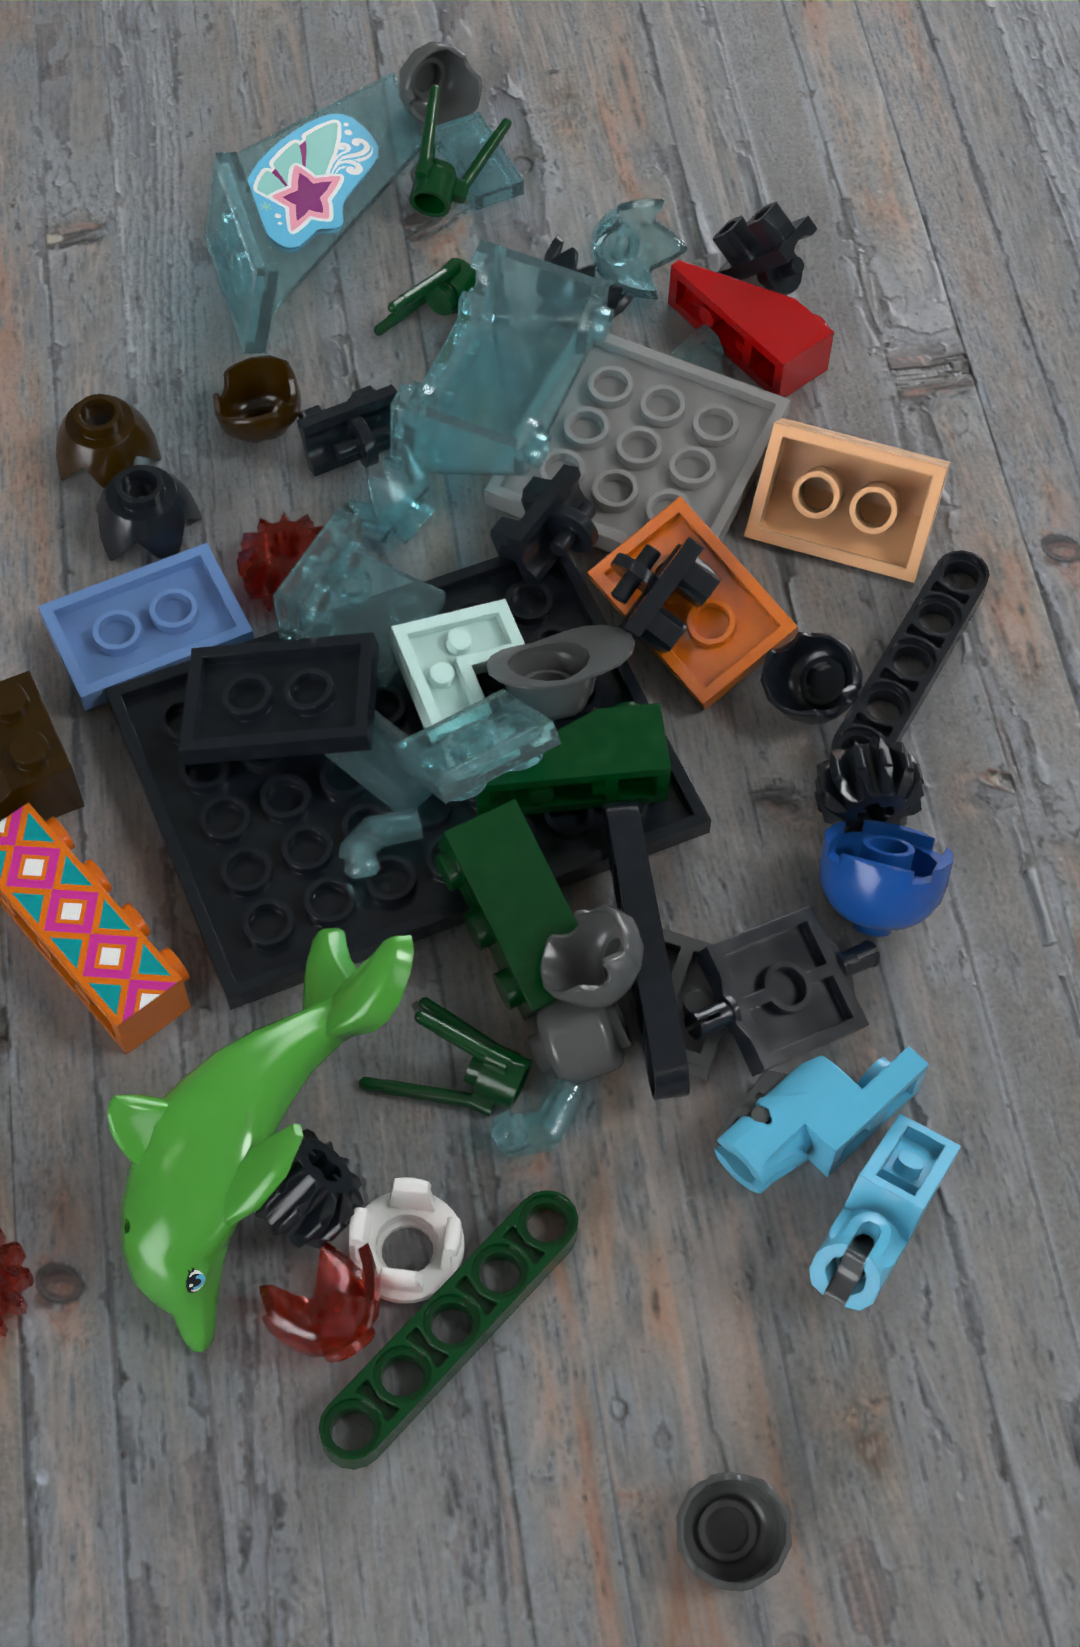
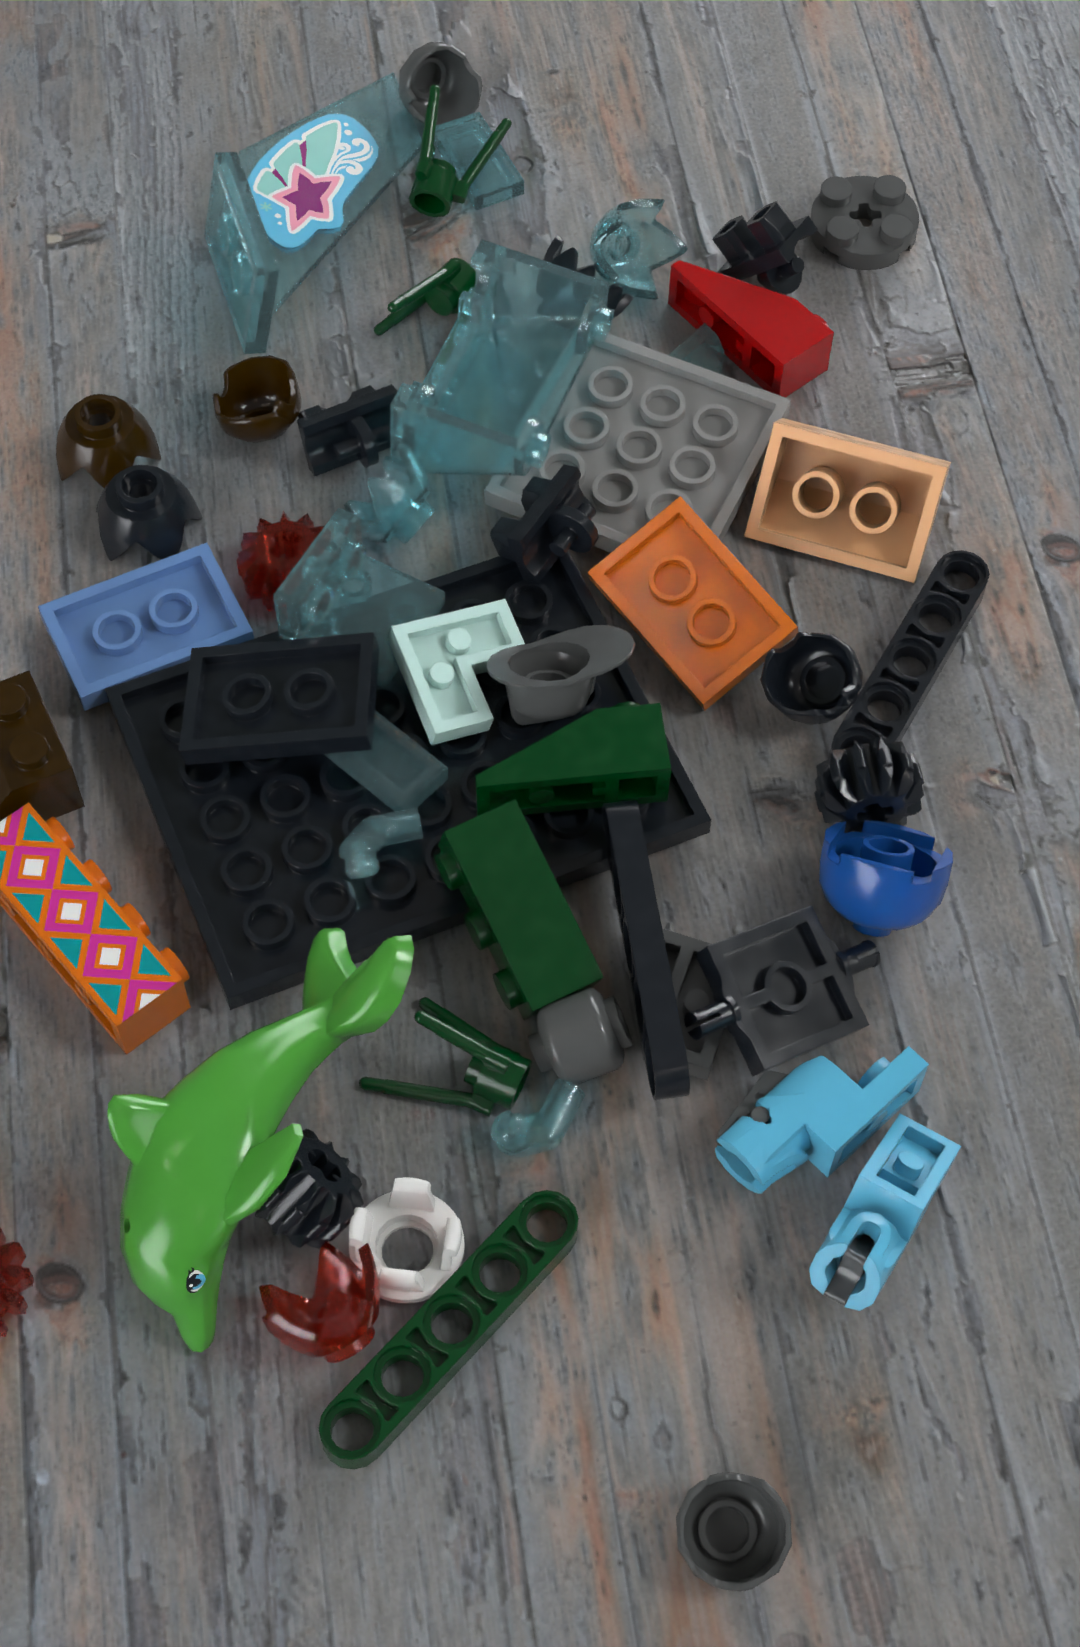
(476, 746): clear light blue plate -> none
(595, 960): dark grey hair -> none
(679, 573): black hips -> none
(870, 198): none -> dark grey plate

